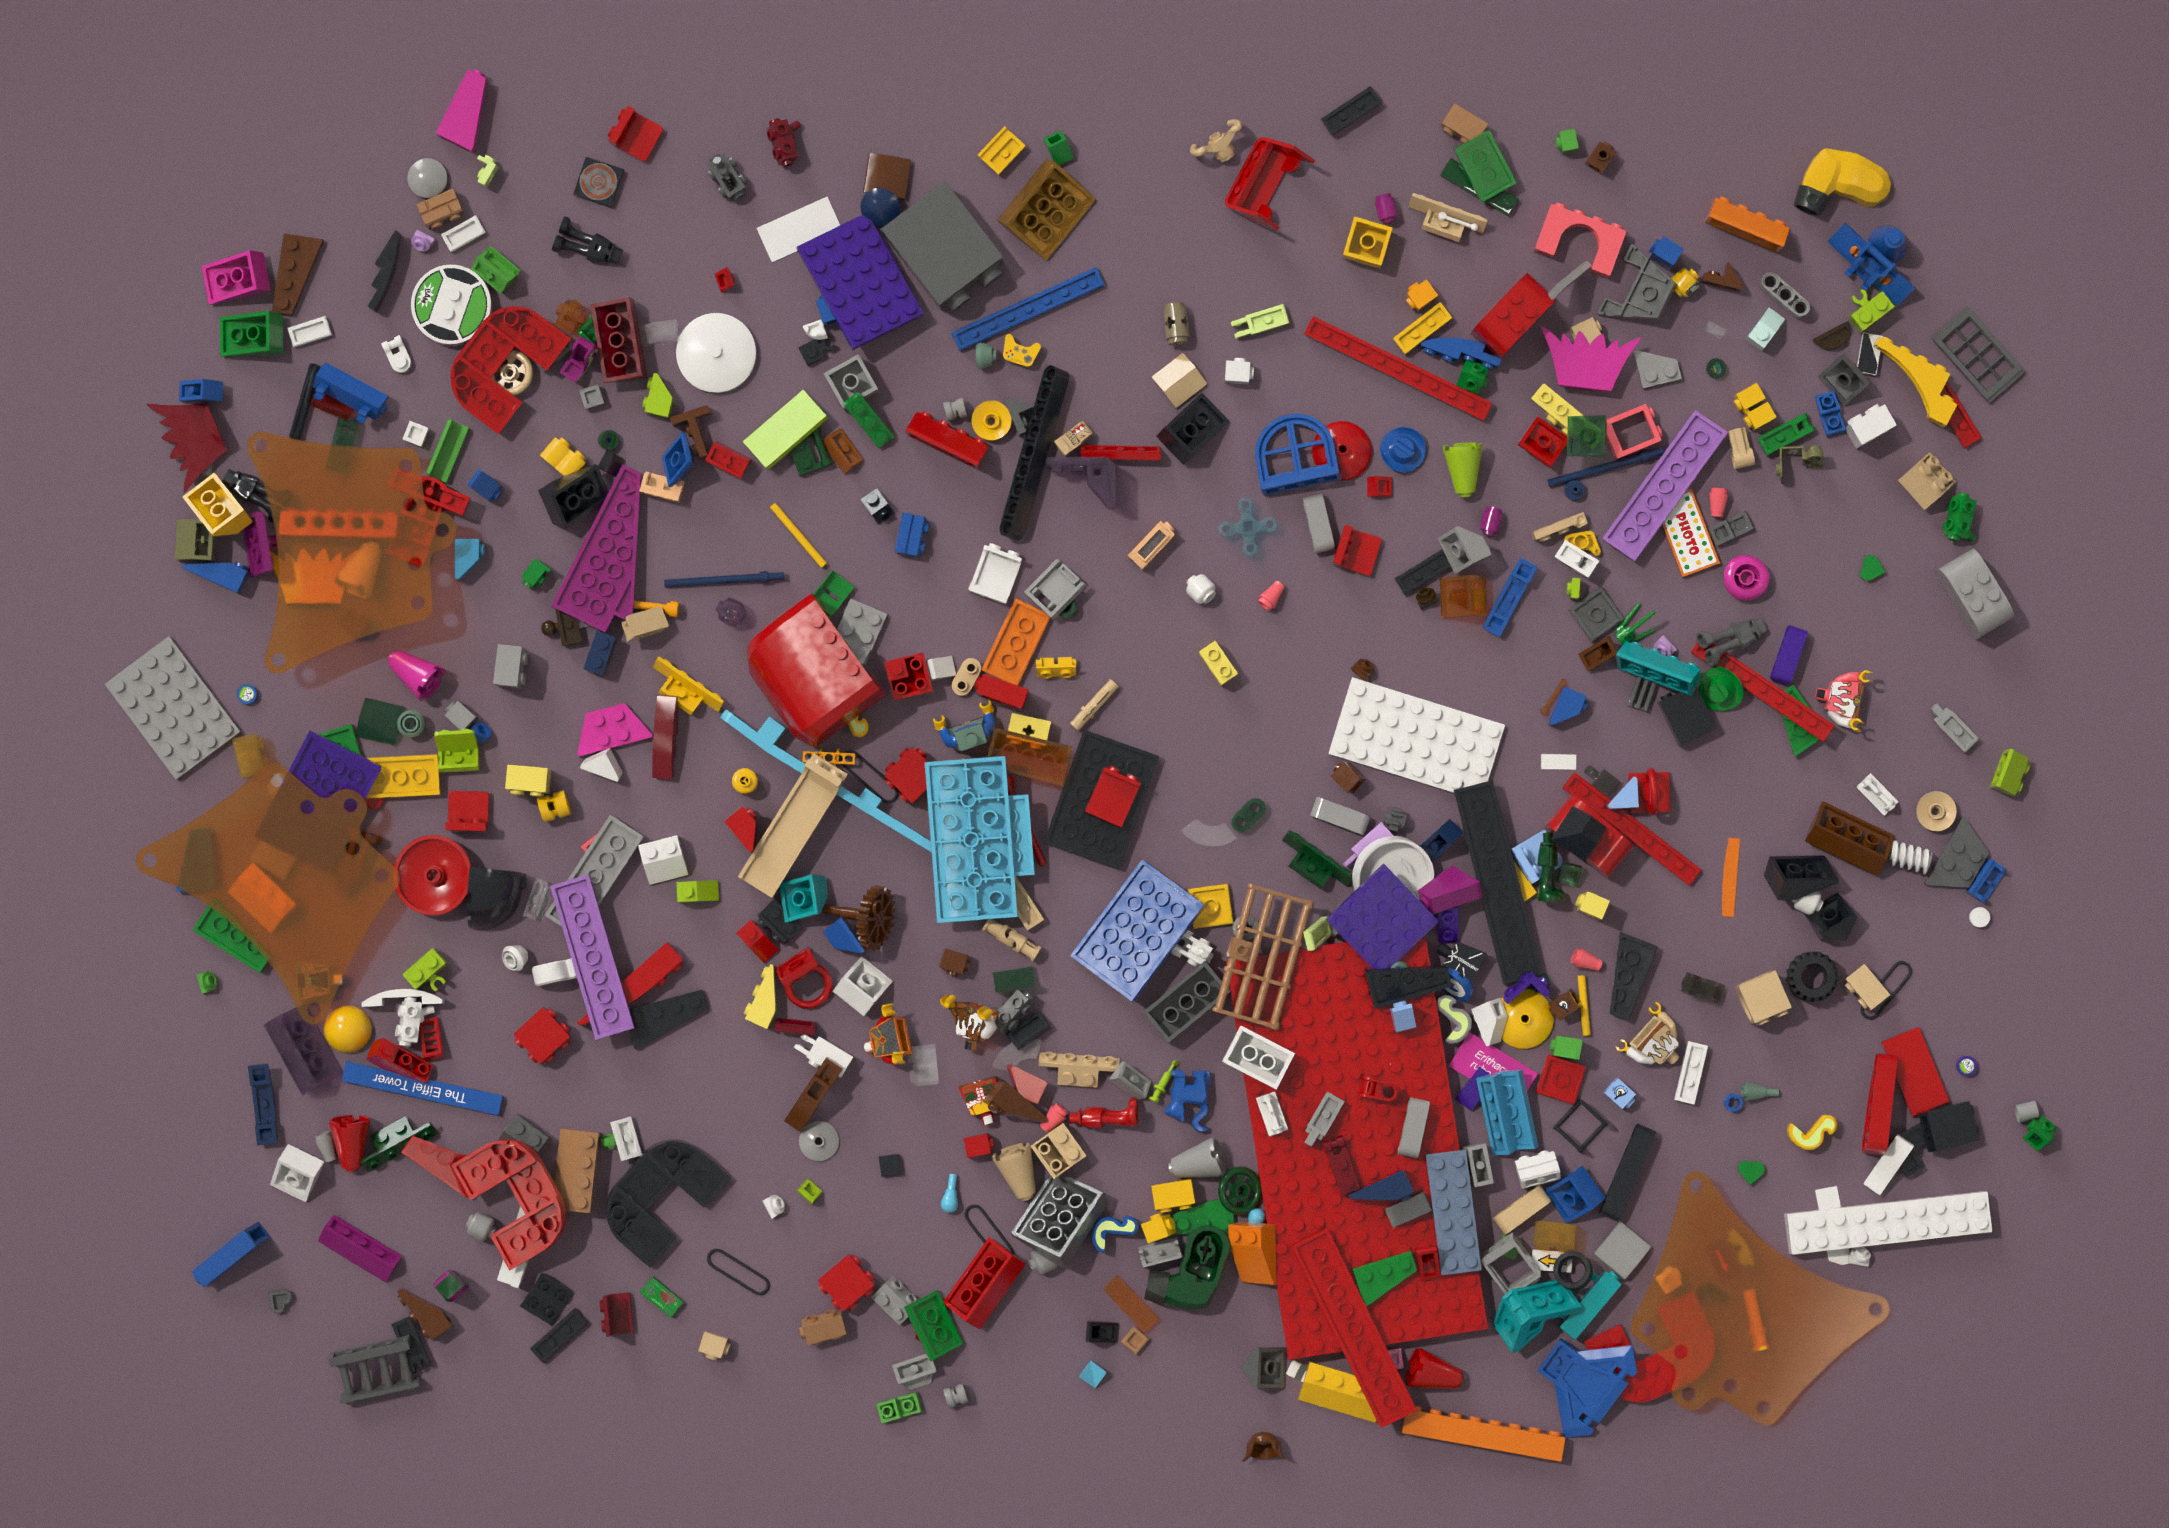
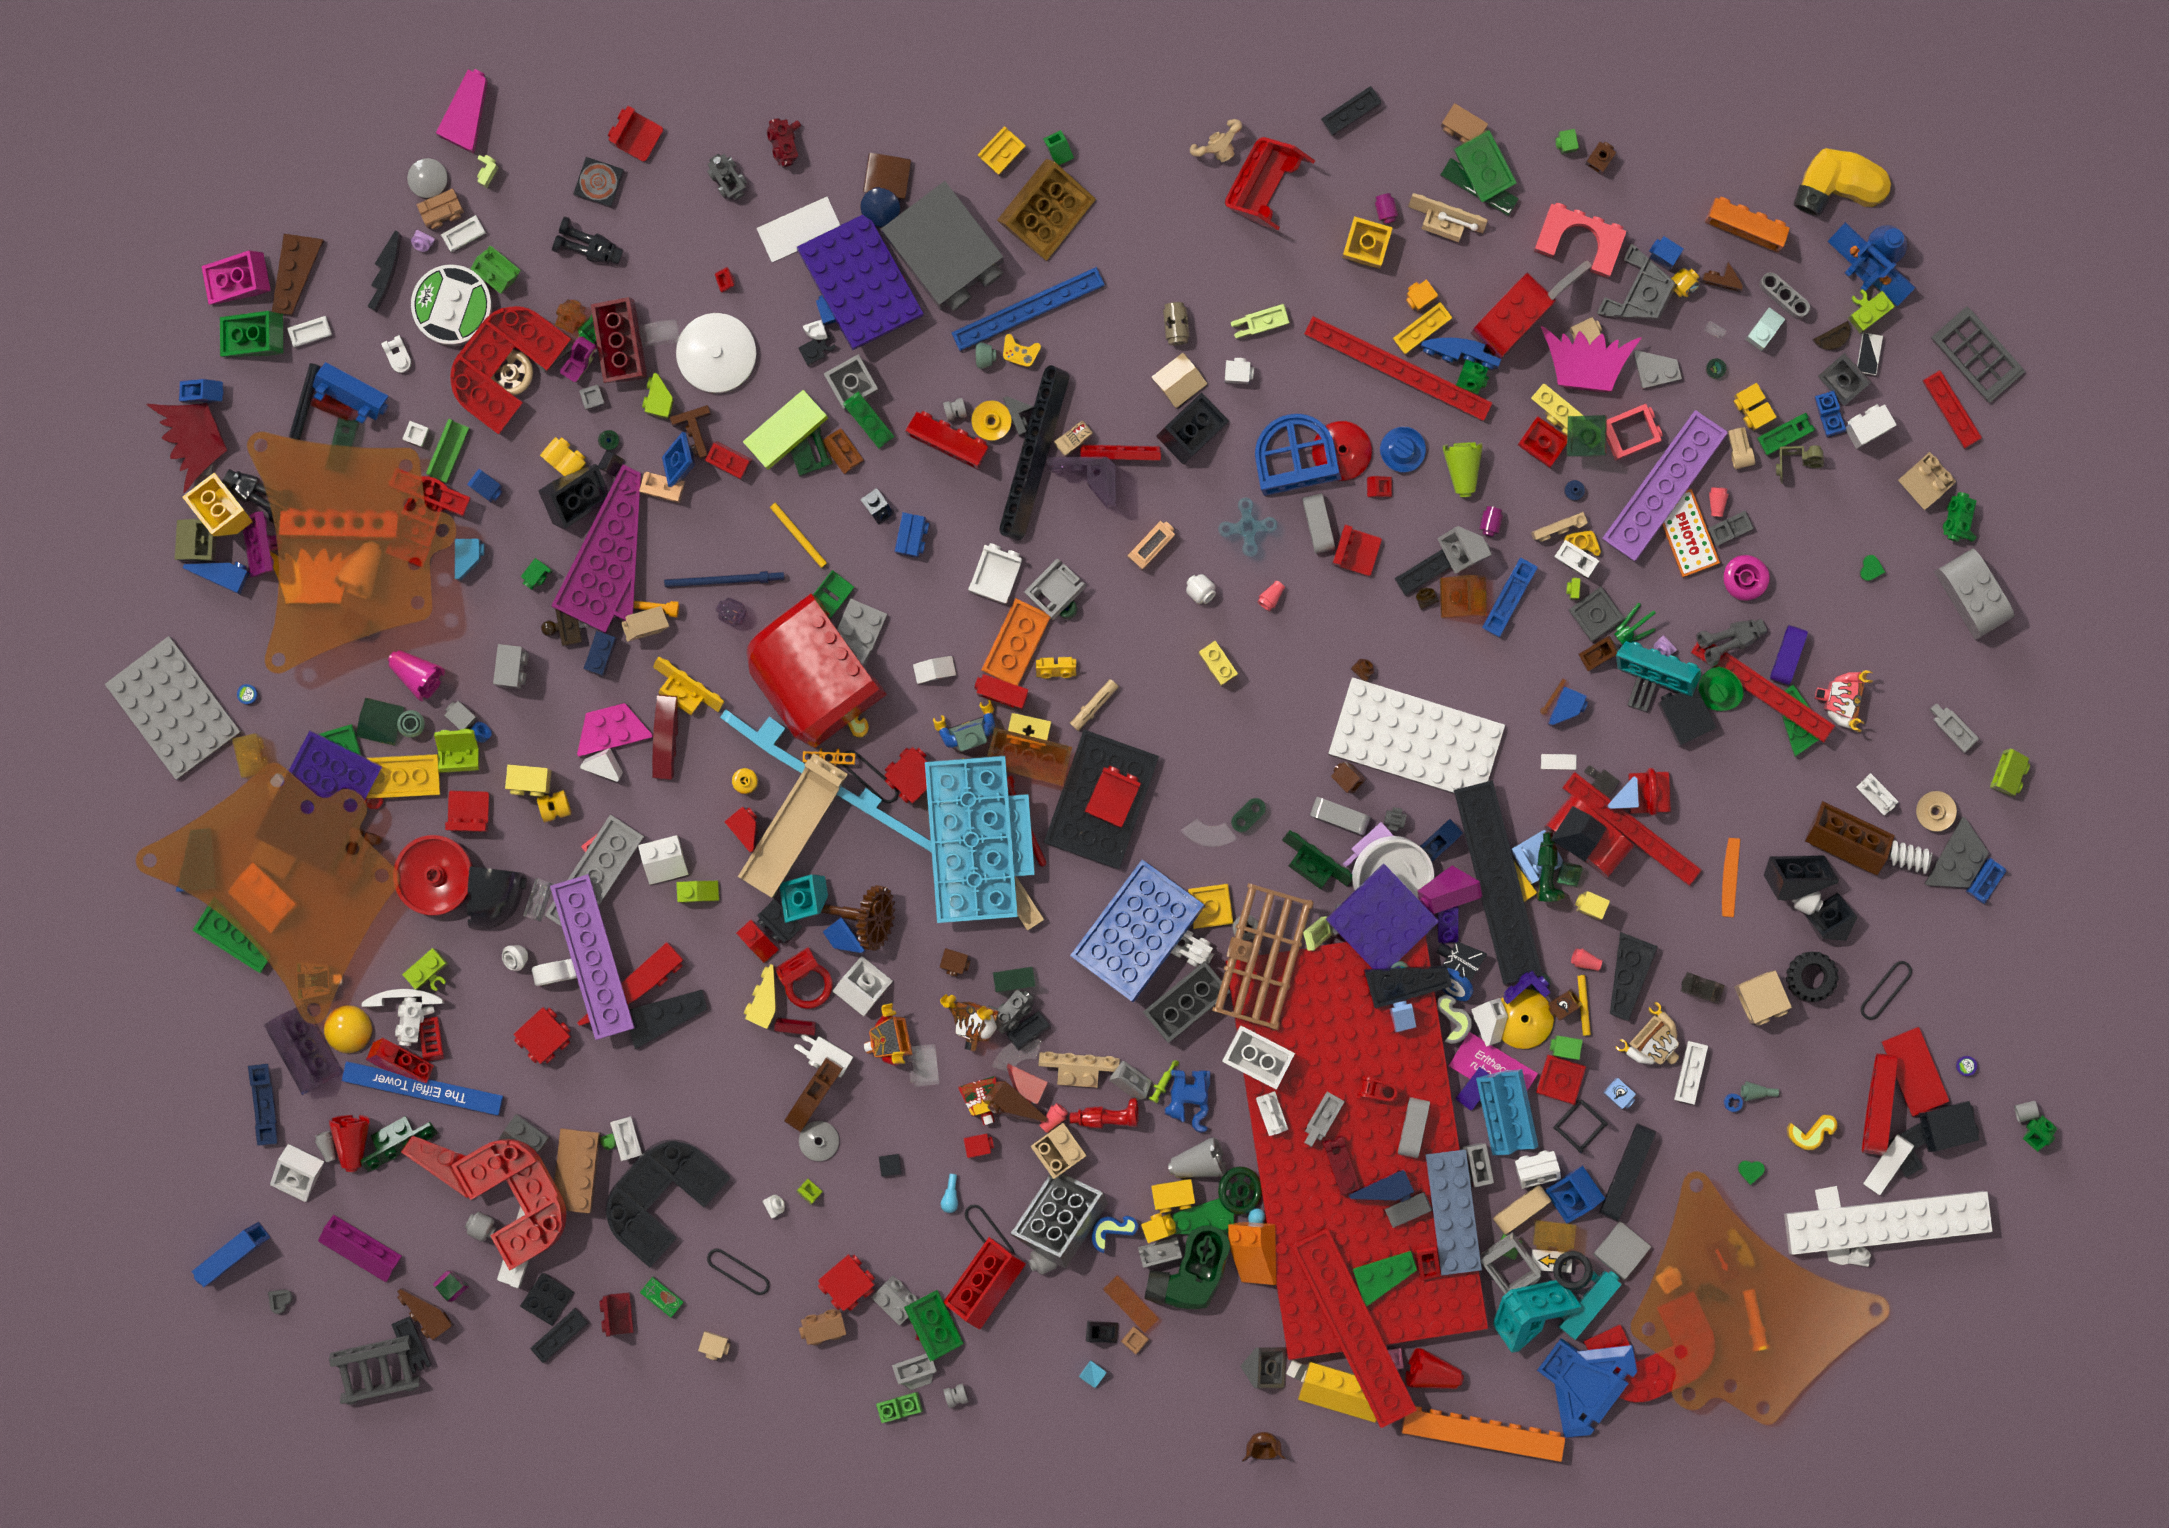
(207, 981): bright green plate -> none
(908, 676): red slope -> none
(966, 676): tan plate -> none
(1015, 940): tan piece -> none
(1017, 1169): tan cone -> none
(1643, 456): dark blue bar -> none
(1866, 987): tan brick -> none
(1926, 378): yellow arch -> none
(1979, 917): white tile -> none

